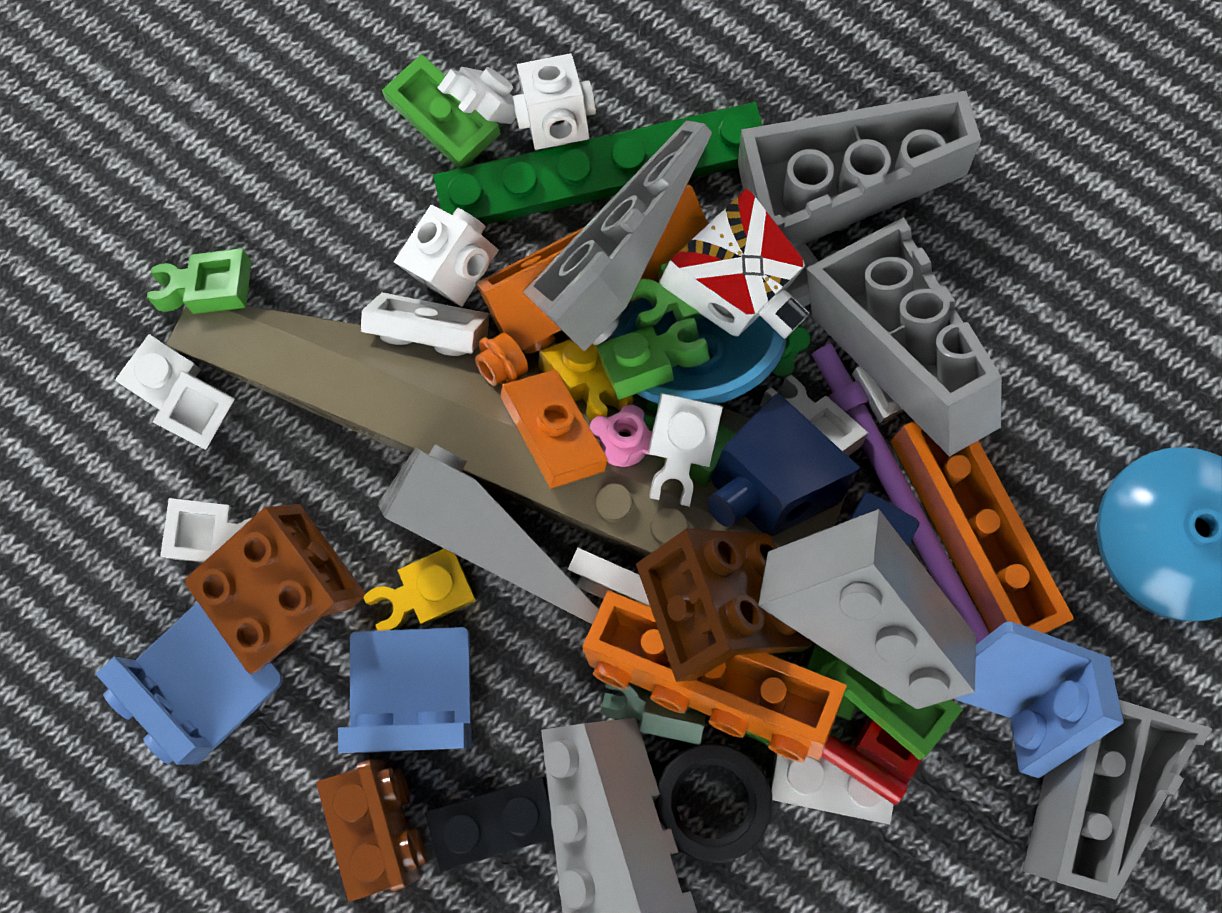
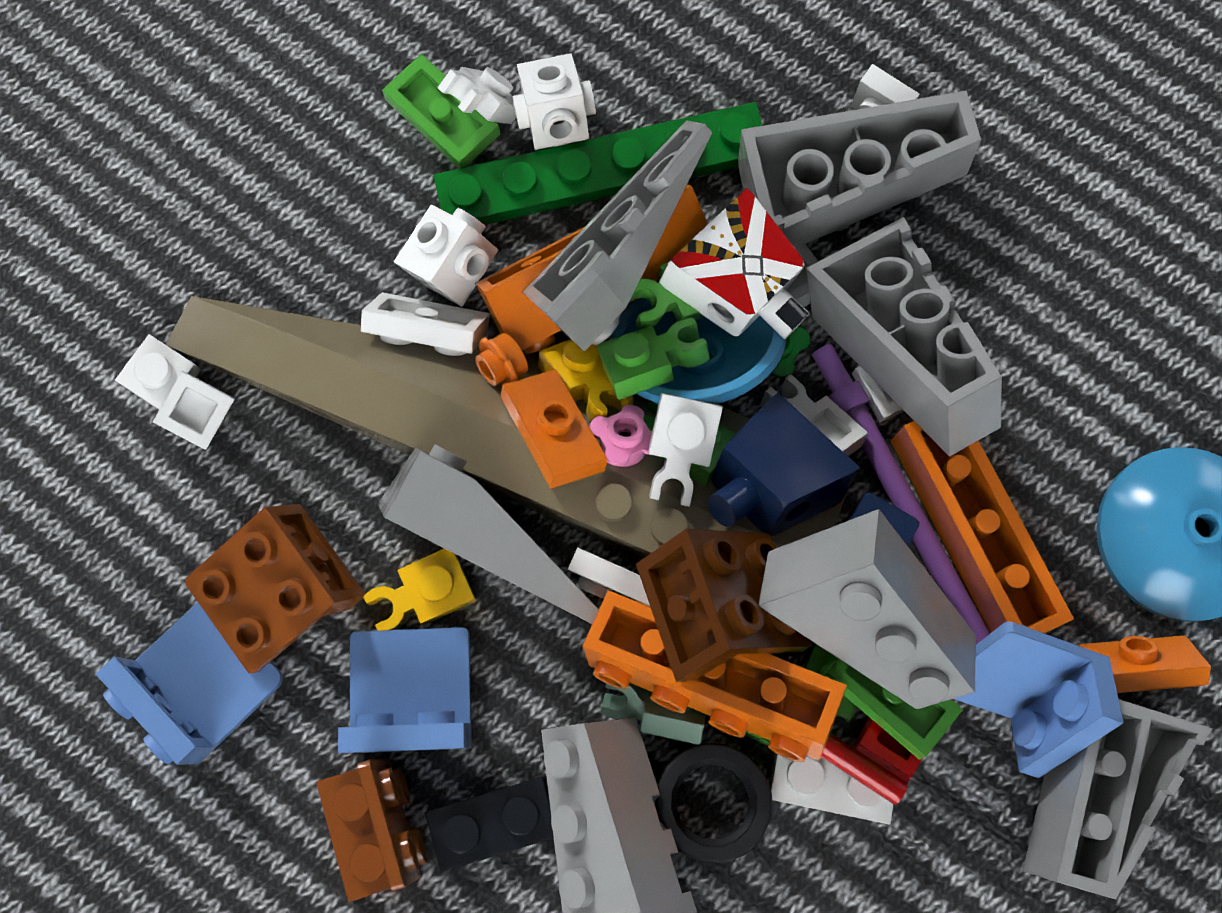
(196, 529): white plate -> none
(208, 285): bright green plate -> none
(879, 89): none -> white plate
(1154, 663): none -> orange plate

